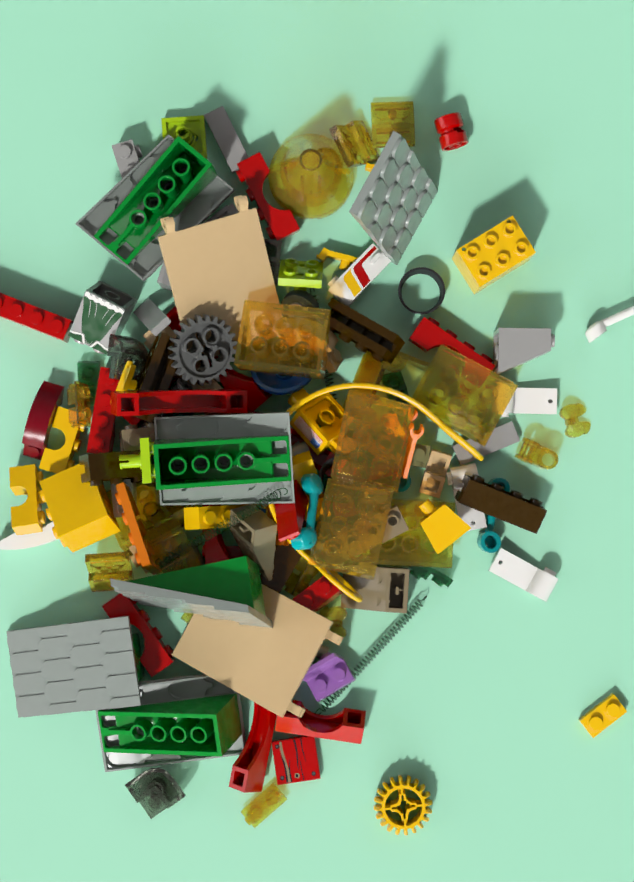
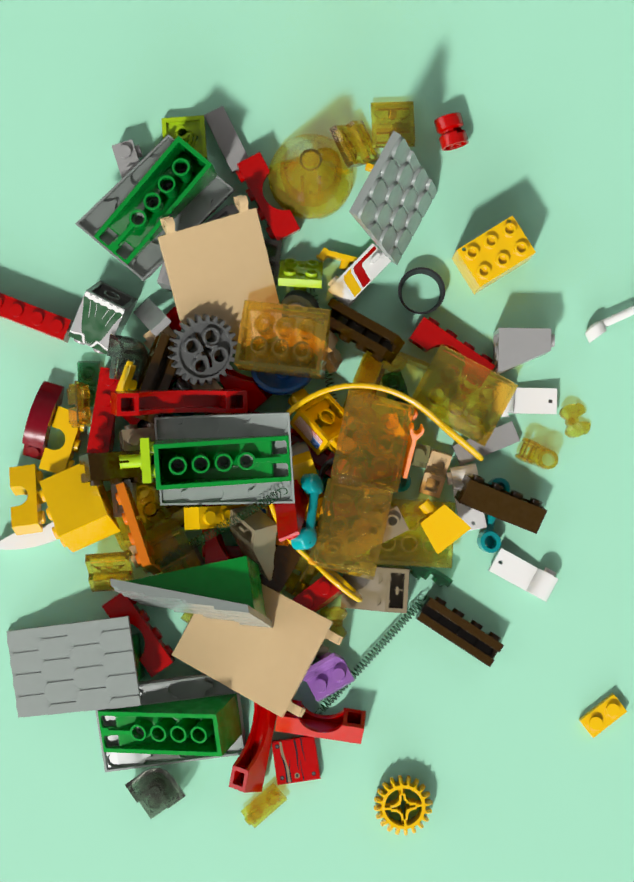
(460, 631): none -> dark brown brick

